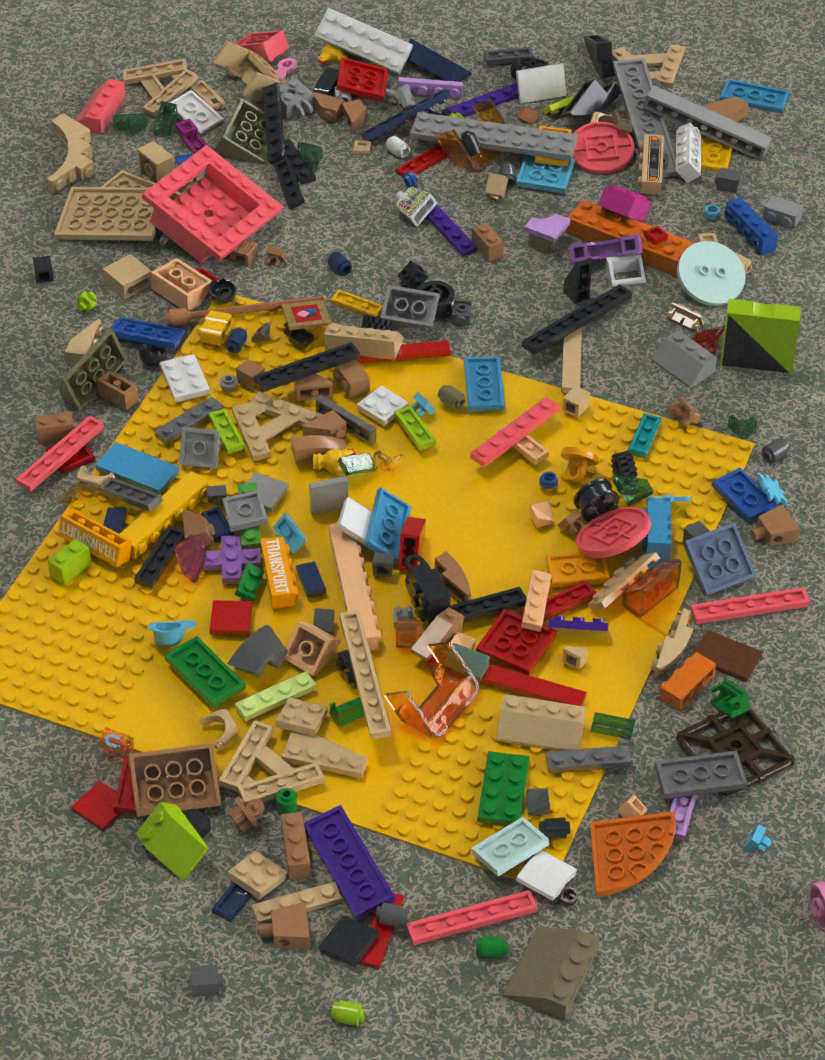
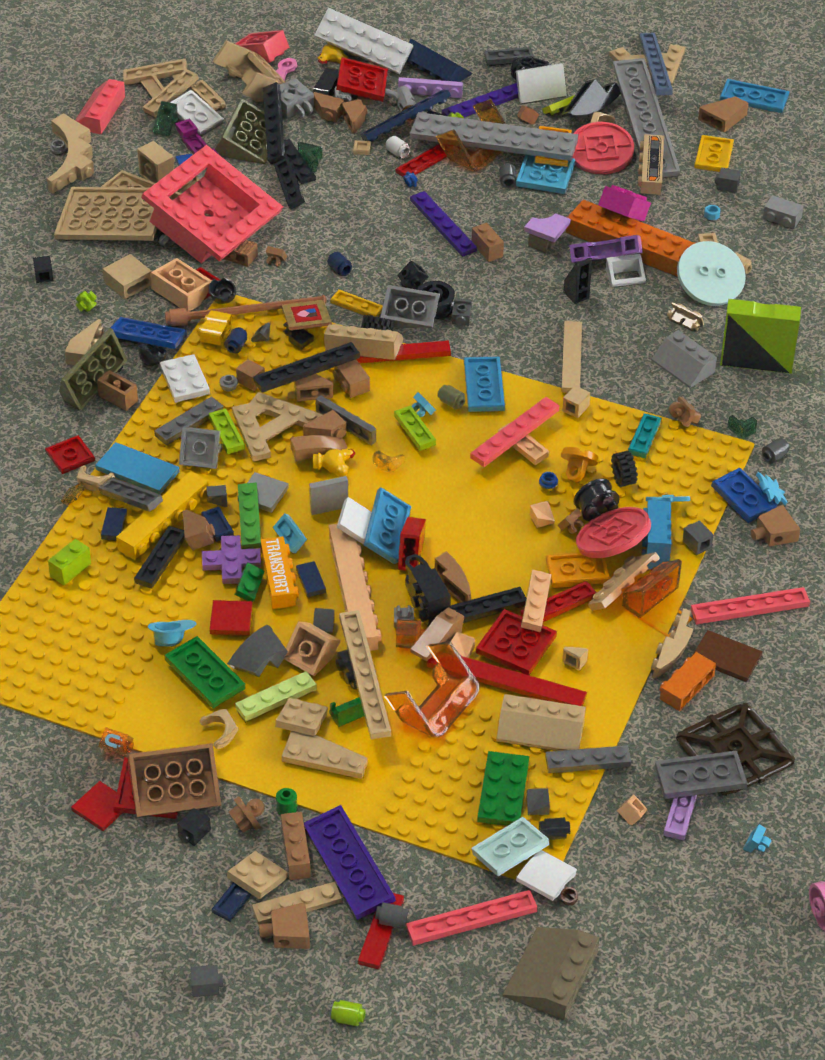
(53, 427): medium nougat brick -> none
(58, 146): none -> light grey plate
(59, 453): coral plate -> none
(101, 540): light orange brick -> none
(131, 122): clear green slope -> none
(172, 839): lime slope -> none
(191, 557): clear pink slope -> none
(245, 510): light grey tile -> none
(253, 750): tan plate -> none
(349, 941): black tile -> none
(357, 464): clear green tile -> none
(381, 405): white plate -> none
(383, 564): dark grey slope -> none
(415, 204): white torso -> none
(470, 143): black brick -> none
(476, 661): sand green slope -> none
(491, 947): green brick -> none
(496, 186): tan brick -> none
(576, 319): black plate -> none
(578, 623): dark purple plate -> none
(601, 54): black slope -> none
(614, 723): clear green tile -> none
(622, 120): dark tan tile -> none
(629, 849): orange plate -> none
(632, 488): clear green slope -> none
(655, 64): none -> sand blue tile
(655, 235): red tile -> none
(688, 152): white brick -> none
(708, 122): light grey brick -> none
(710, 337): clear red slope -> none
(719, 559): sand blue plate -> none
(731, 699): green hinge -> none
(751, 226): blue brick -> none

